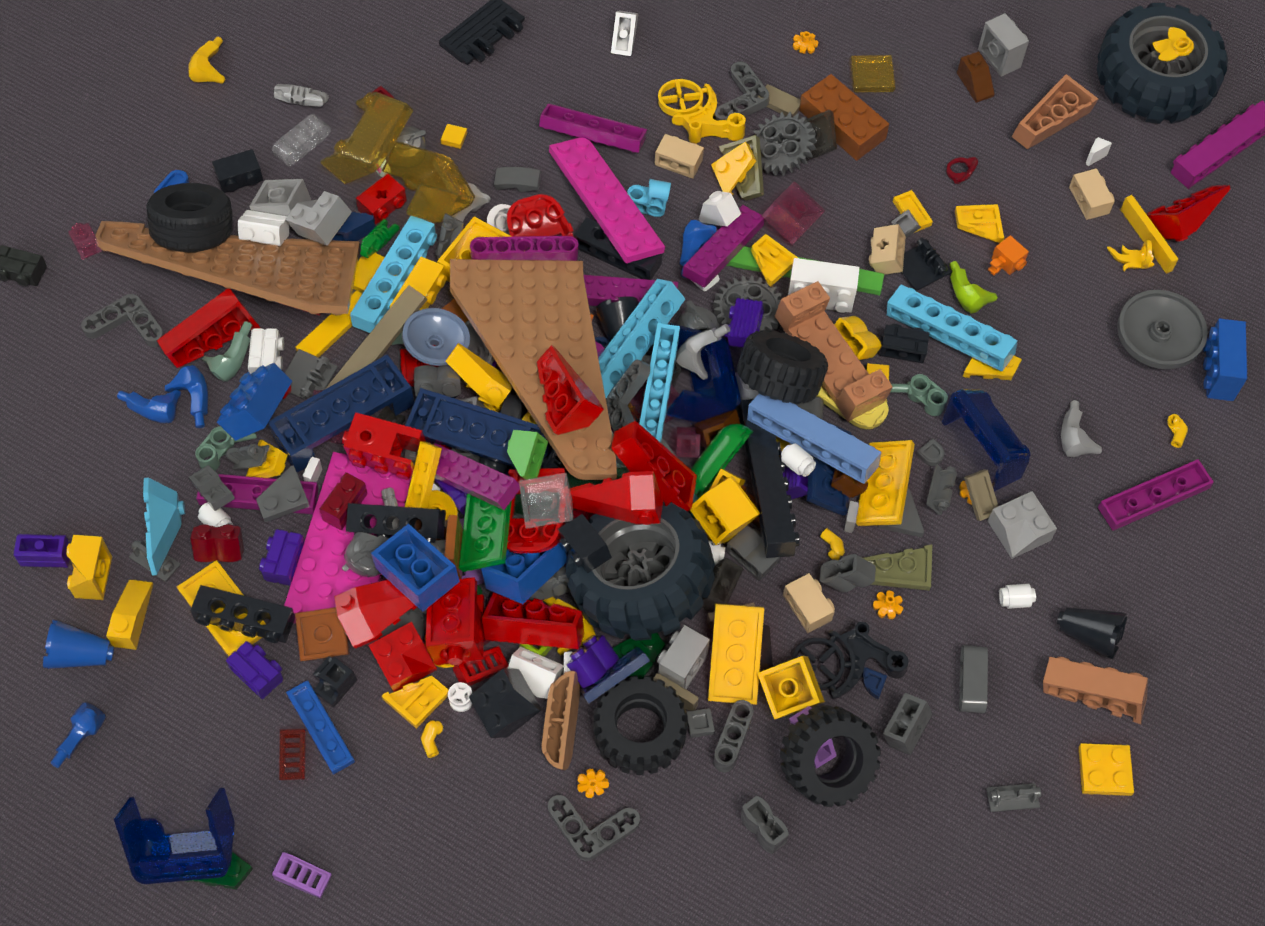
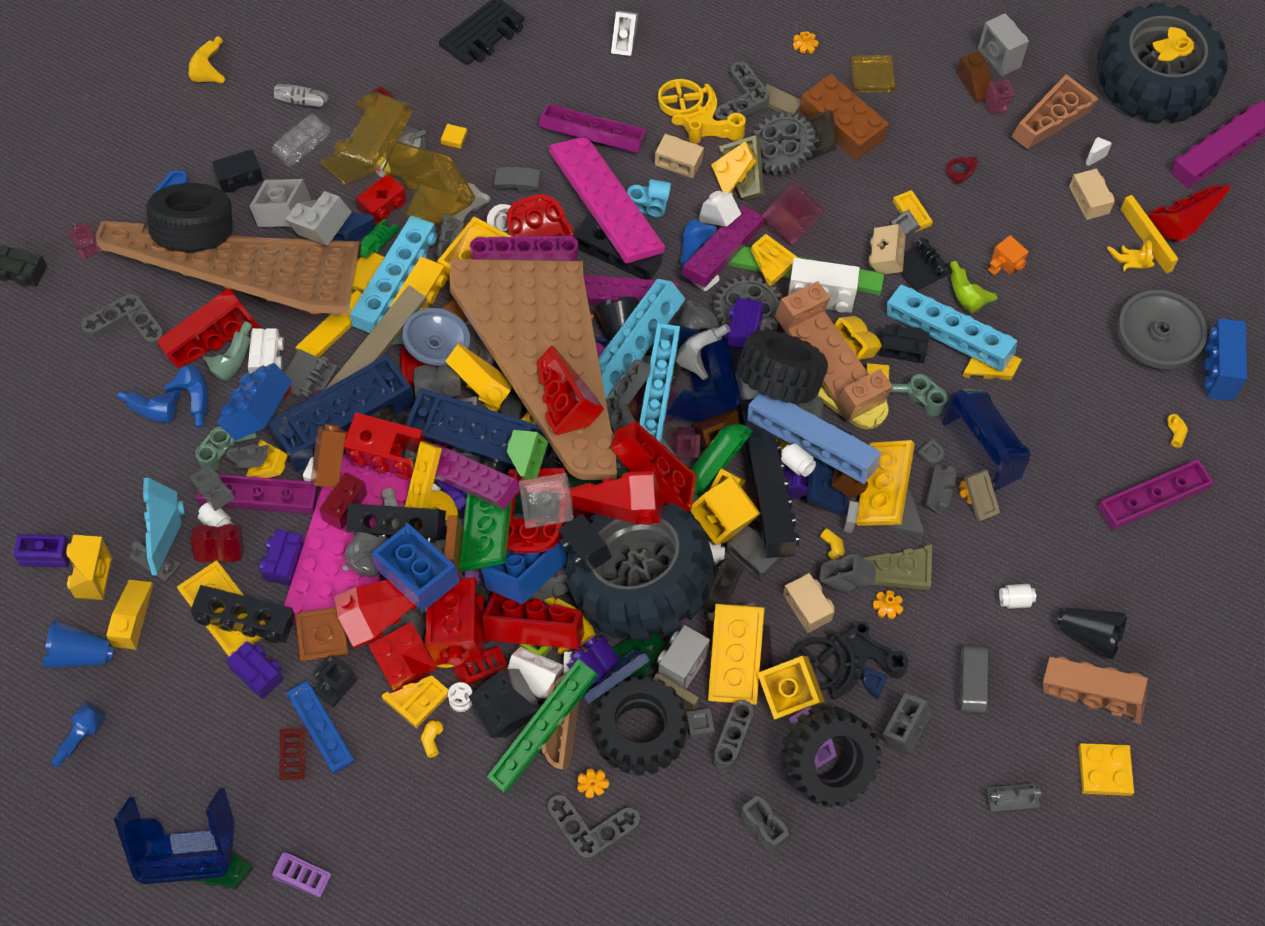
(263, 227): white brick -> none
(282, 496): dark grey wing -> none
(328, 455): none -> dark orange brick
(542, 725): none -> green tile
(981, 221): yellow wing -> none
(999, 96): none -> clear pink brick
(1022, 524): light grey slope -> none
(1073, 438): light grey animal -> none

